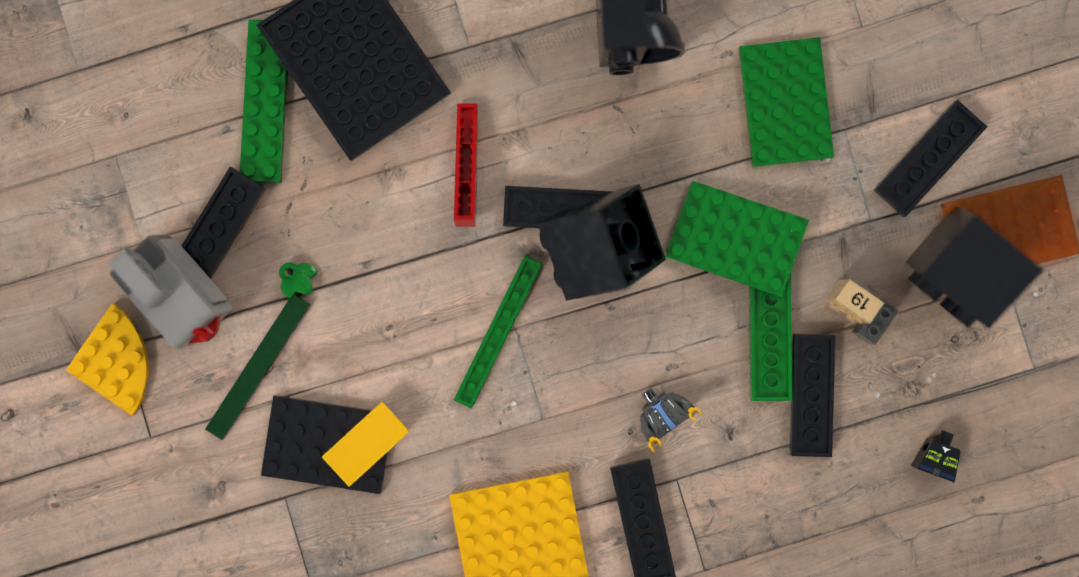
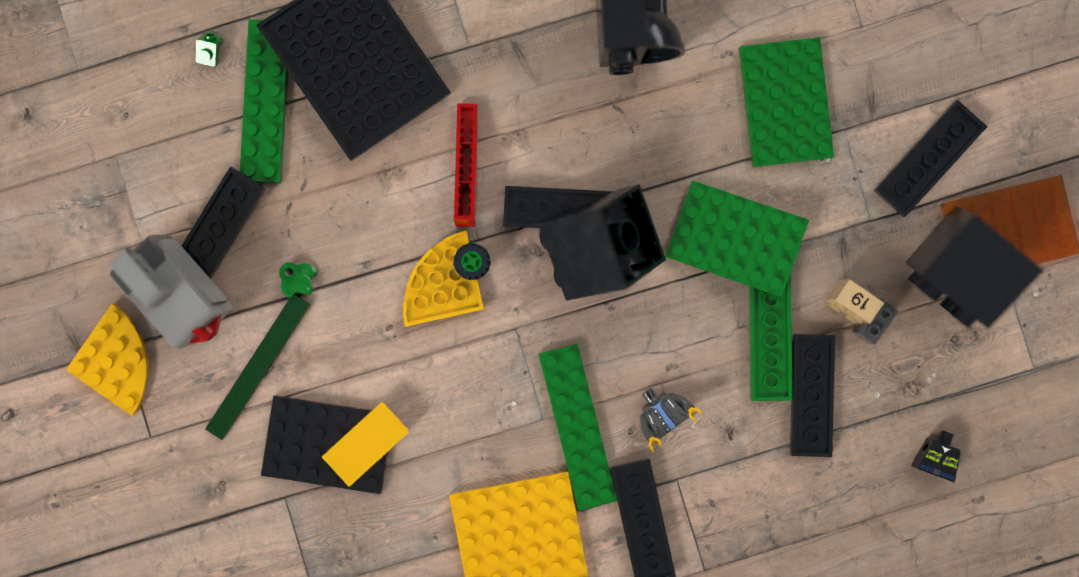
(208, 49): none -> bracket
(437, 289): none -> yellow plate
(467, 257): none -> black wheel
(498, 332): green tile -> none
(577, 427): none -> green plate

